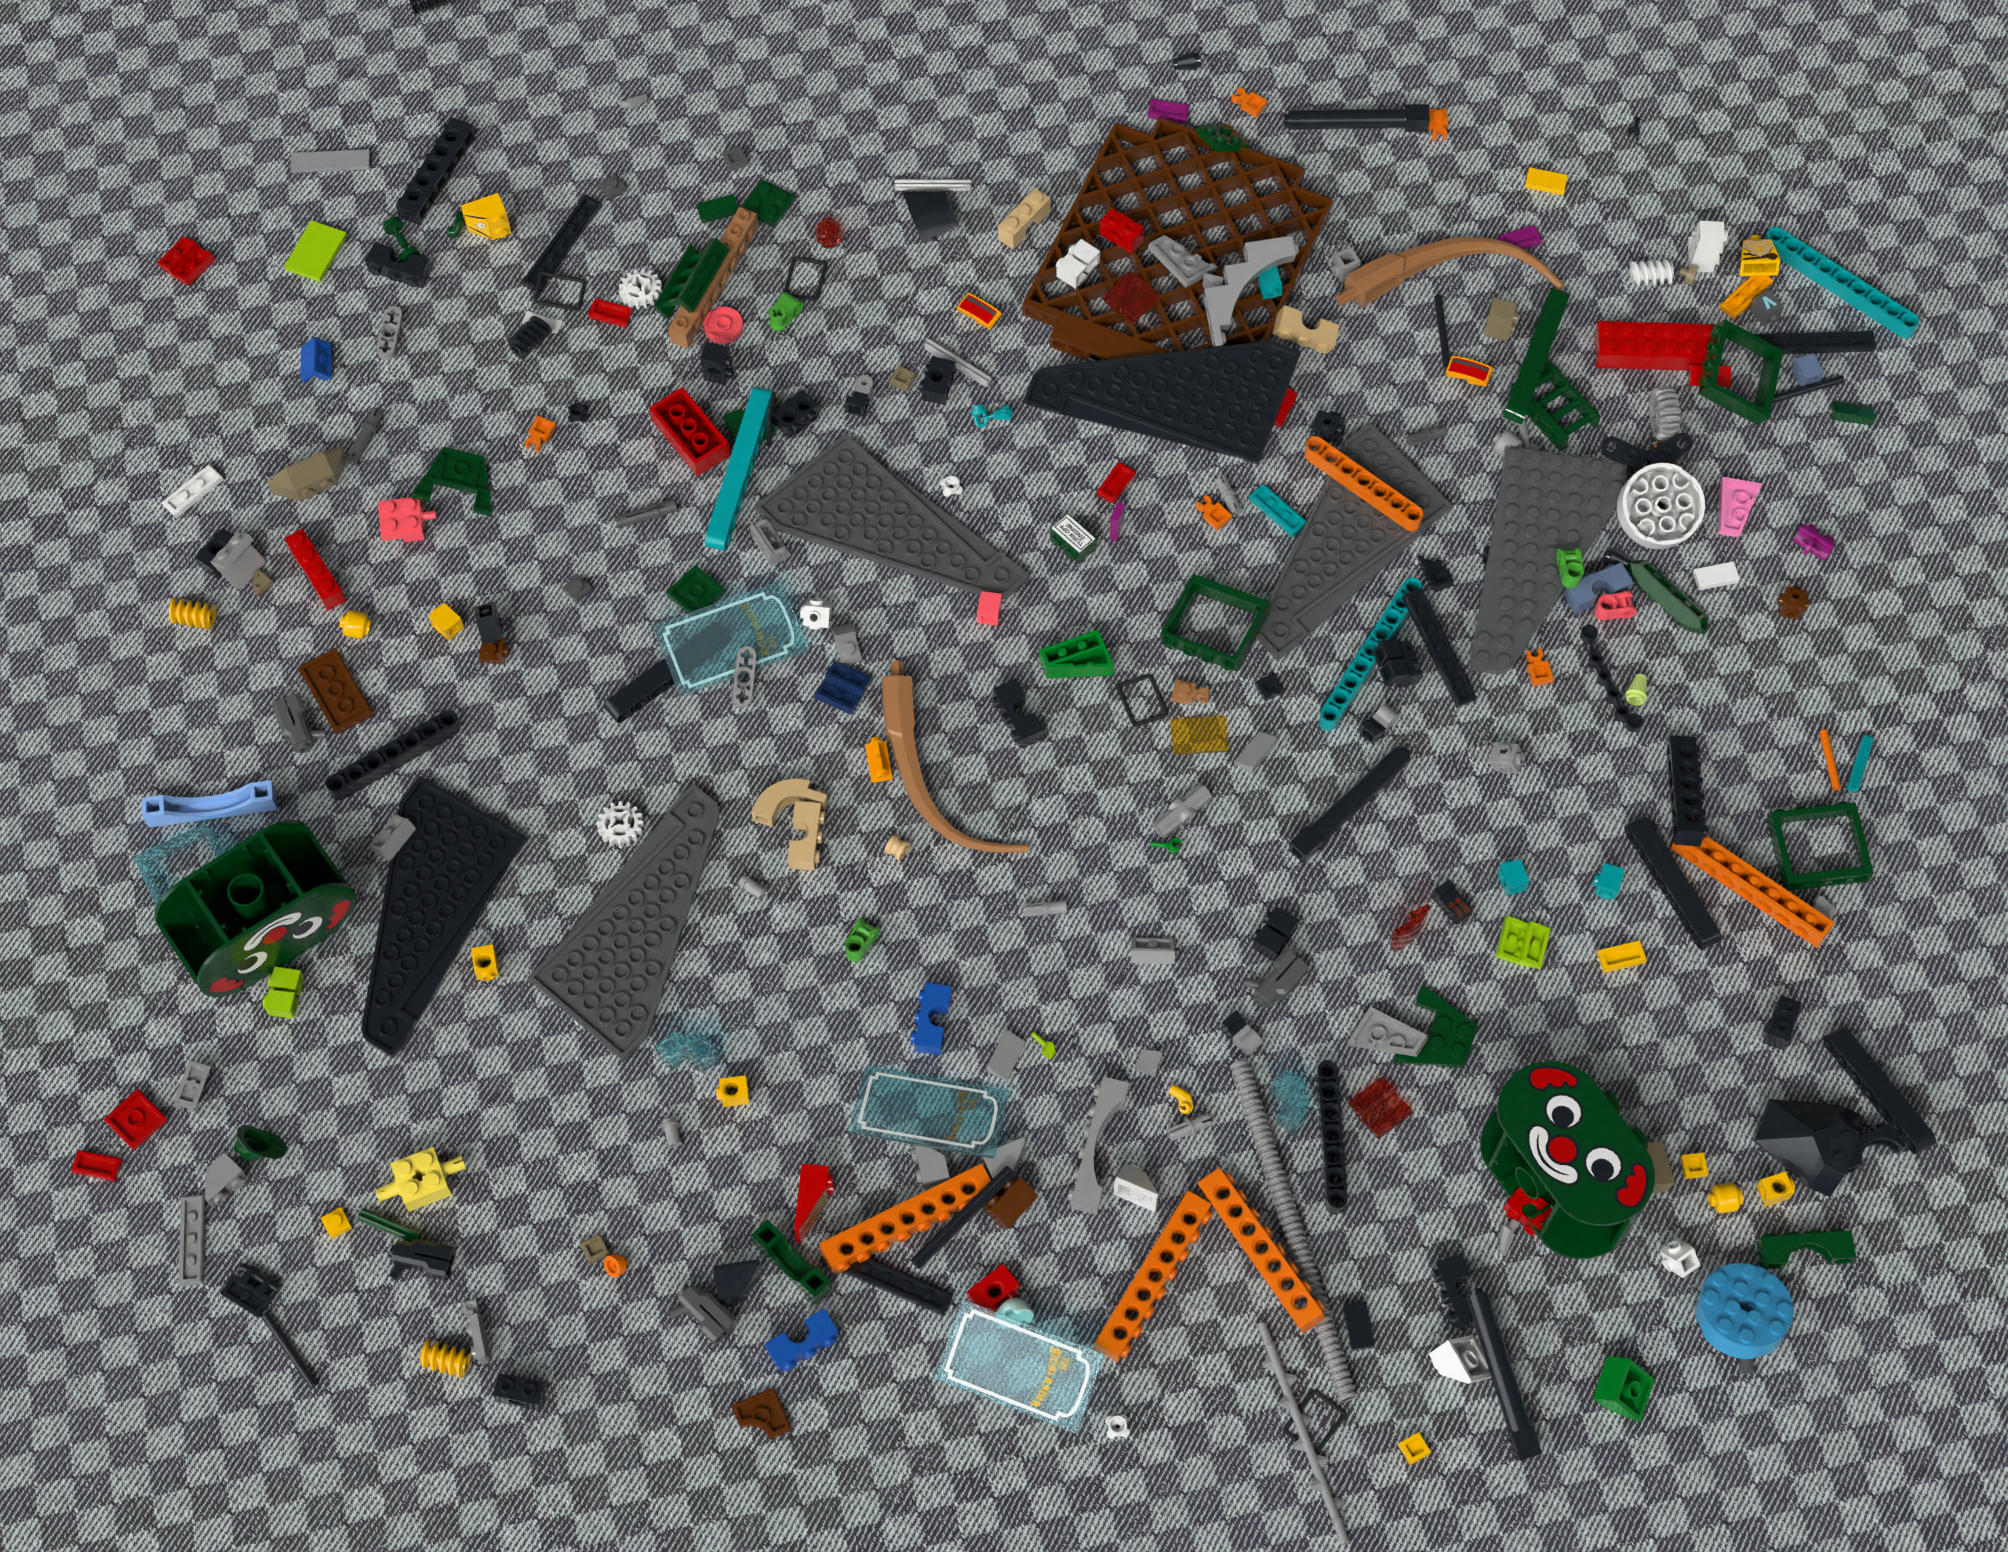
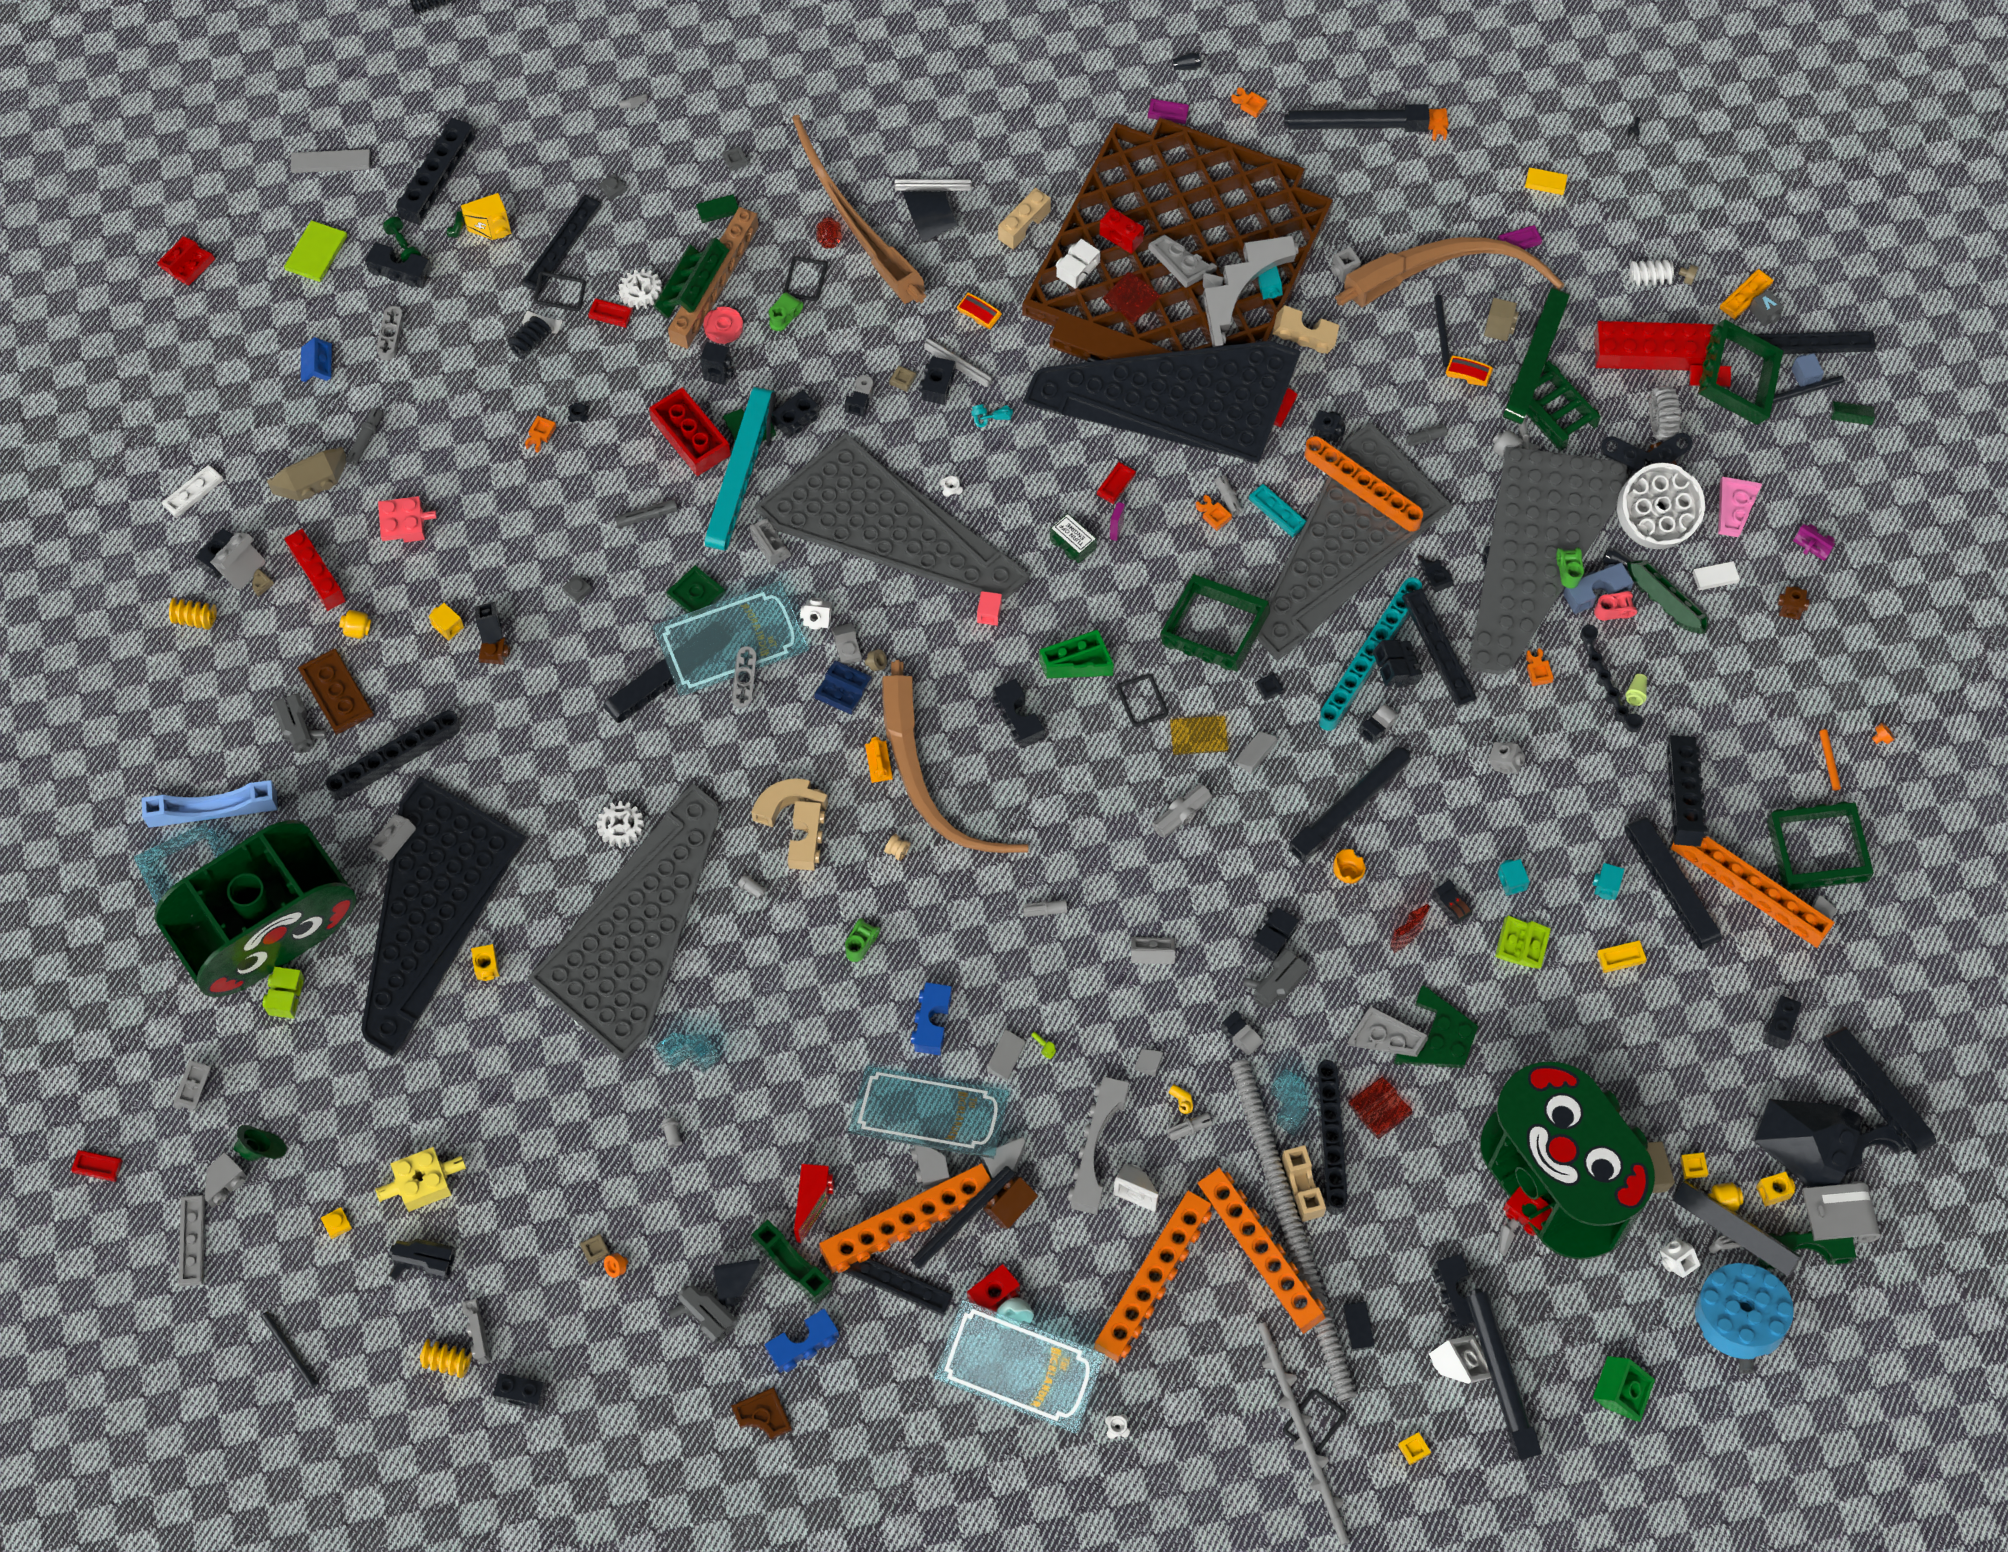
(135, 1119): red plate -> none
(247, 1296): black plate -> none
(388, 1226): dark green axle -> none
(460, 472): dark green wing -> none
(742, 1095): yellow brick -> none
(769, 203): dark green plate -> none
(876, 660): none -> dark tan tile
(886, 259): none -> medium nougat piece
(1168, 845): green hand -> none
(1186, 692): medium nougat plate -> none
(1221, 137): dark green plate -> none
(1299, 1174): none -> tan arch
(1348, 866): none -> light orange hair
(1706, 245): white wedge -> none
(1722, 1243): none -> light grey piece
(1737, 1228): none -> black tile
(1759, 257): yellow torso -> none
(1842, 1212): none -> light grey door
(1843, 283): teal beam -> none
(1860, 764): teal axle -> none
(1884, 734): none -> orange tile

